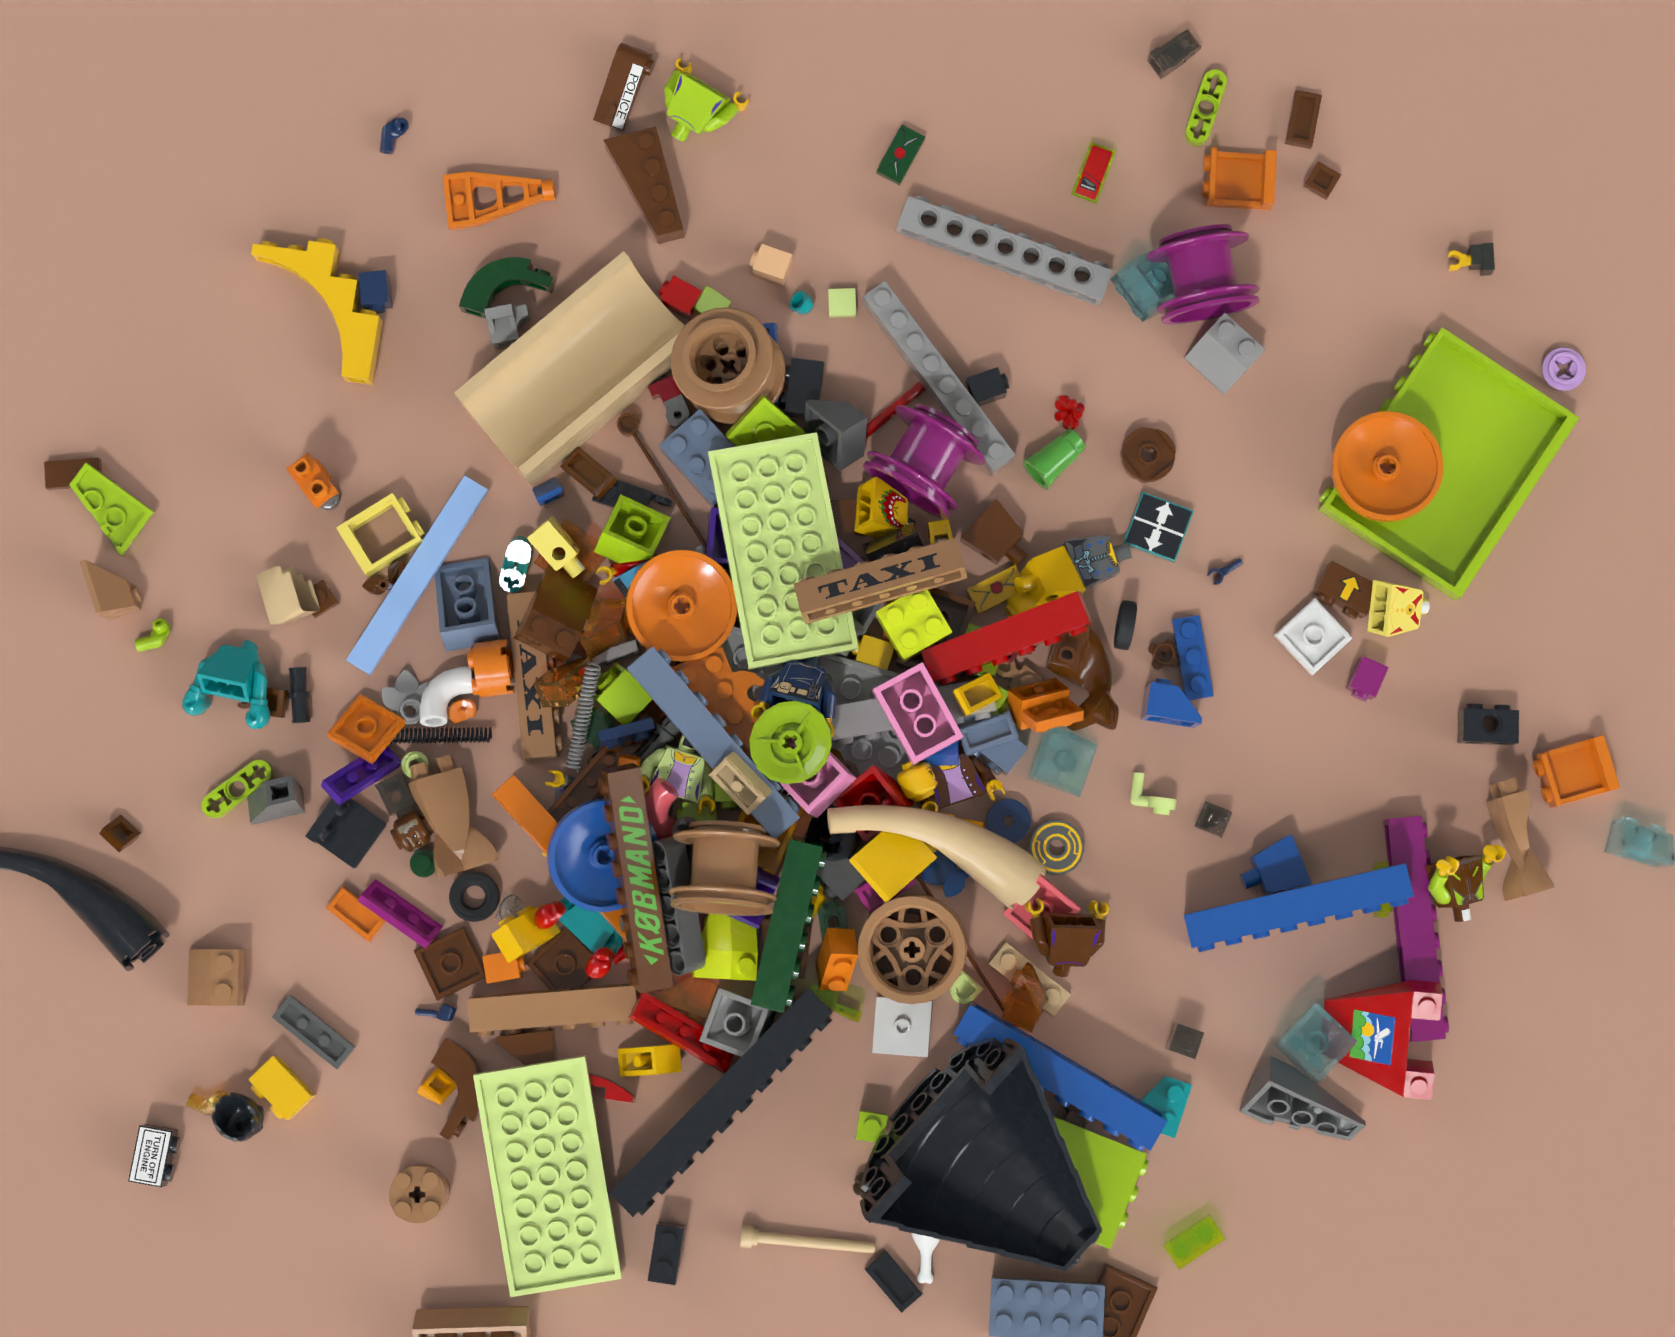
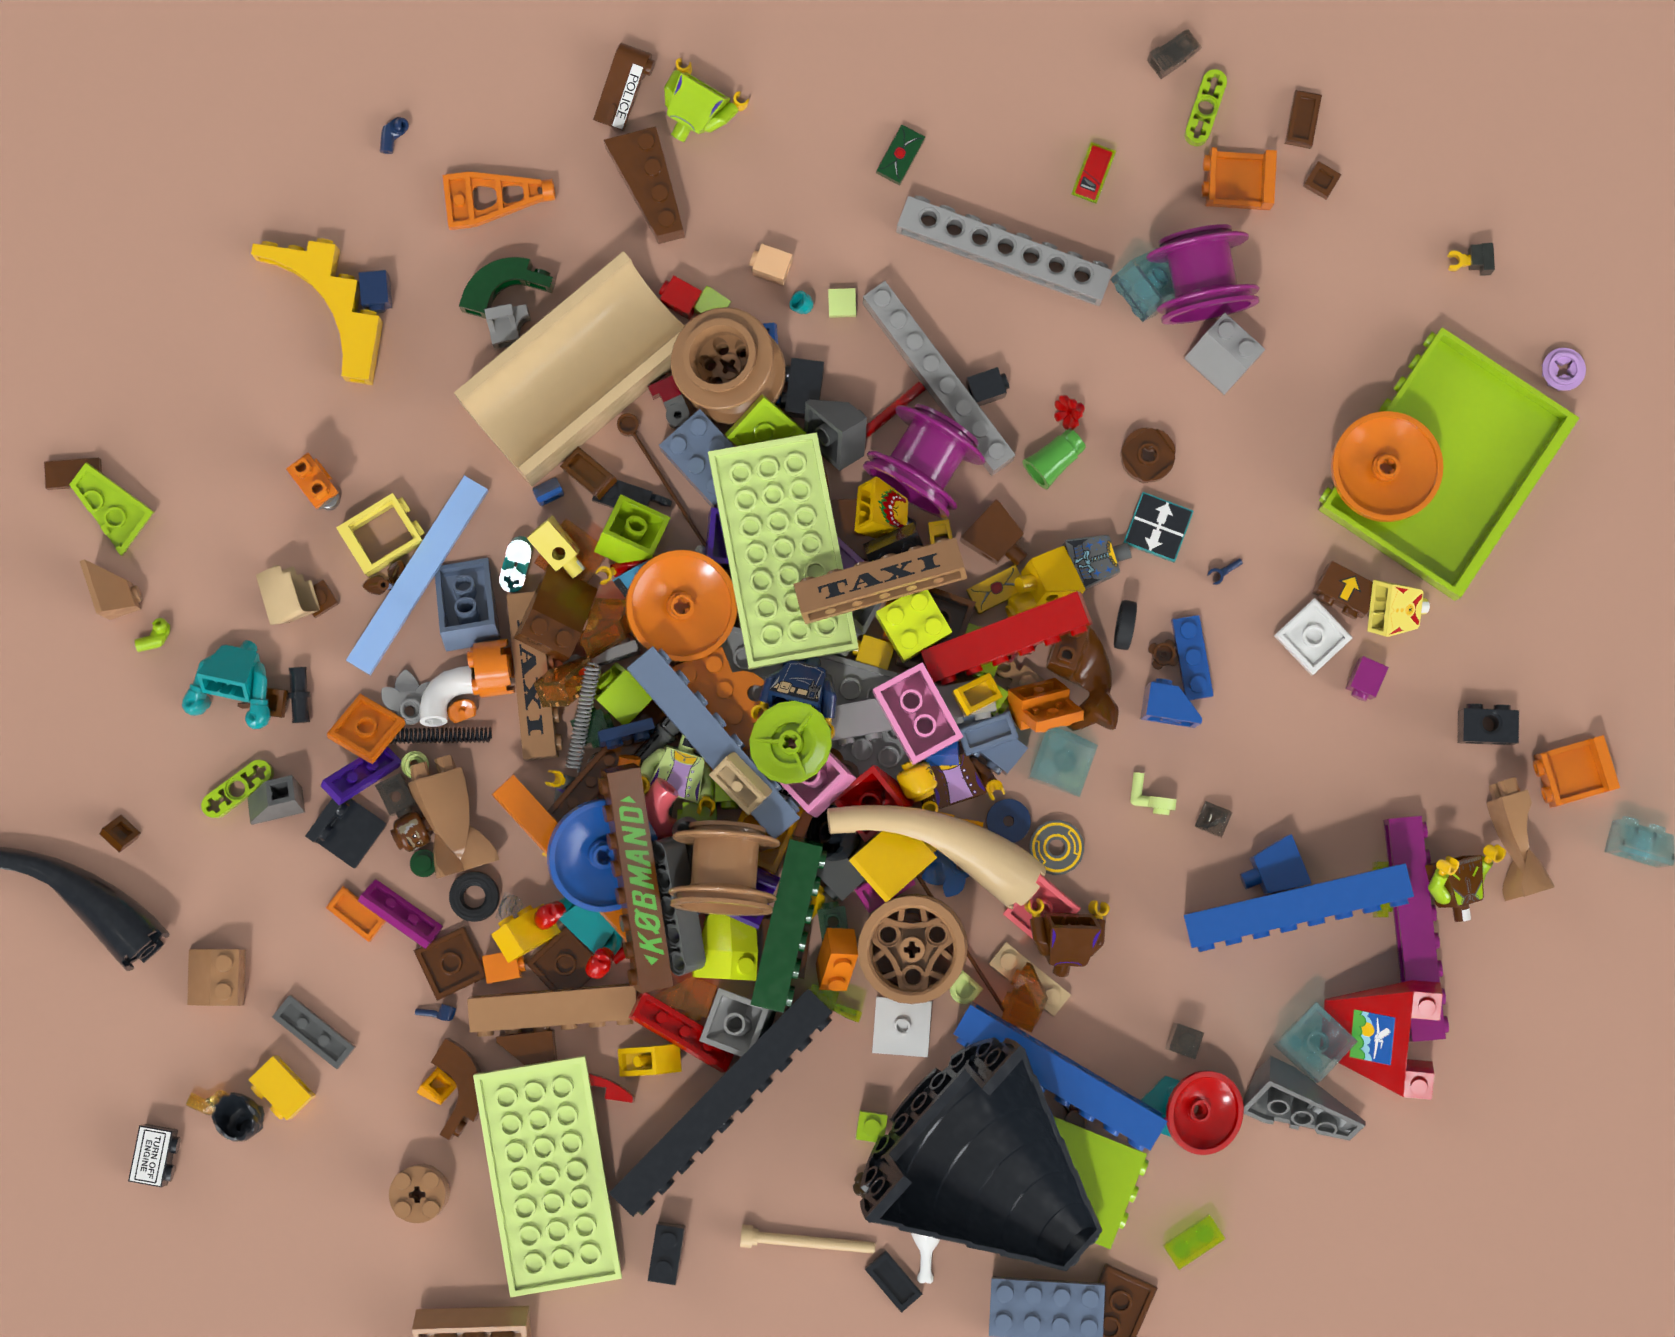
(1217, 1116): none -> red dish

